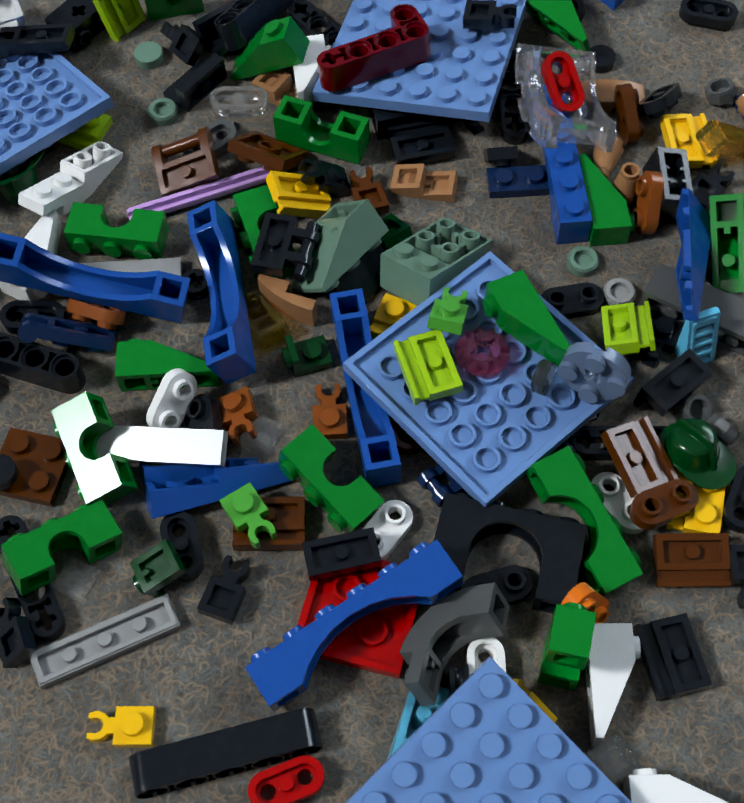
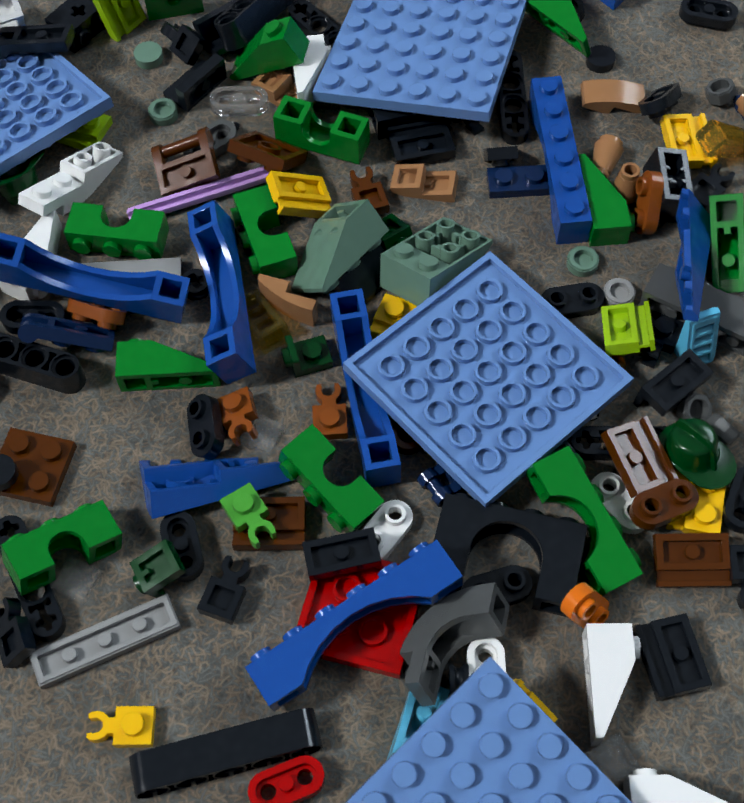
(80, 426): arch -> none
(165, 445): tile -> none
(169, 401): white plate -> none
(275, 245): black plate -> none
(329, 177): black plate -> none
(377, 54): dark red beam -> none
(427, 366): lime plate -> none
(449, 312): bright green plate -> none
(482, 364): clear pink gear -> none
(484, 14): black plate -> none
(524, 315): green slope -> none
(543, 377): clear smoke tile -> none
(548, 125): clear fence -> none
(565, 82): red plate -> none
(566, 646): green arch -> none
(594, 372): sand blue plate -> none
(626, 105): reddish brown plate -> none

